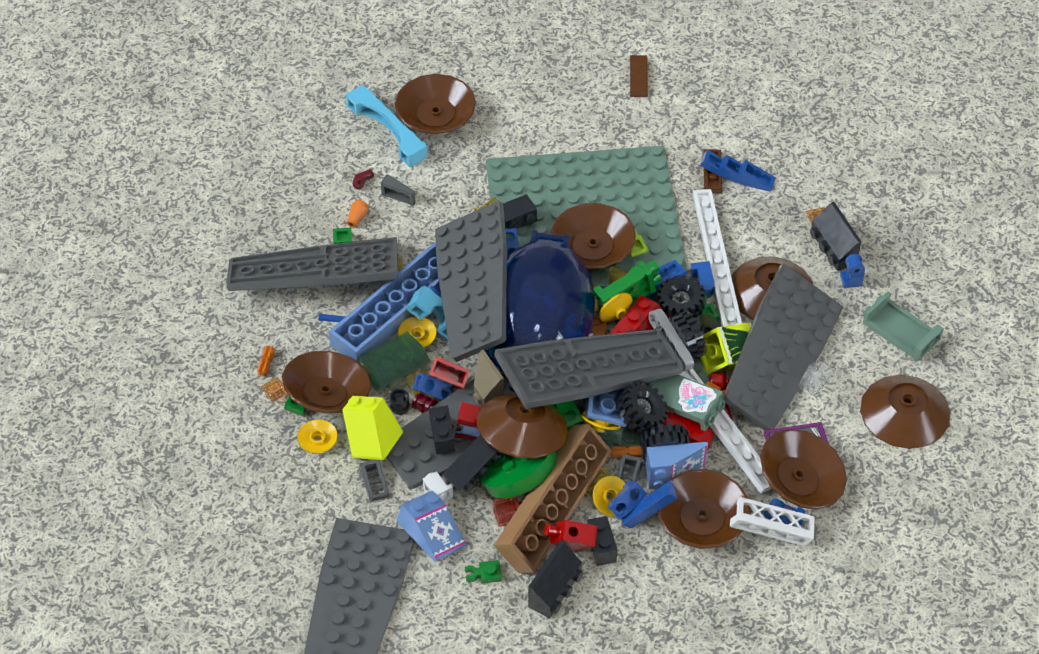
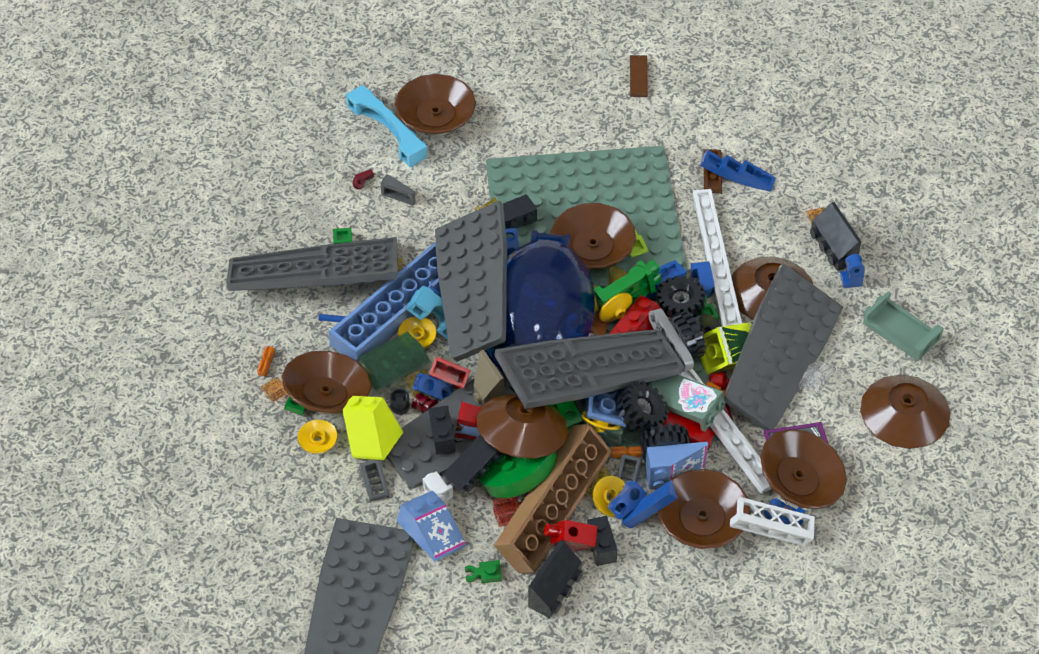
(357, 212): orange cone -> none

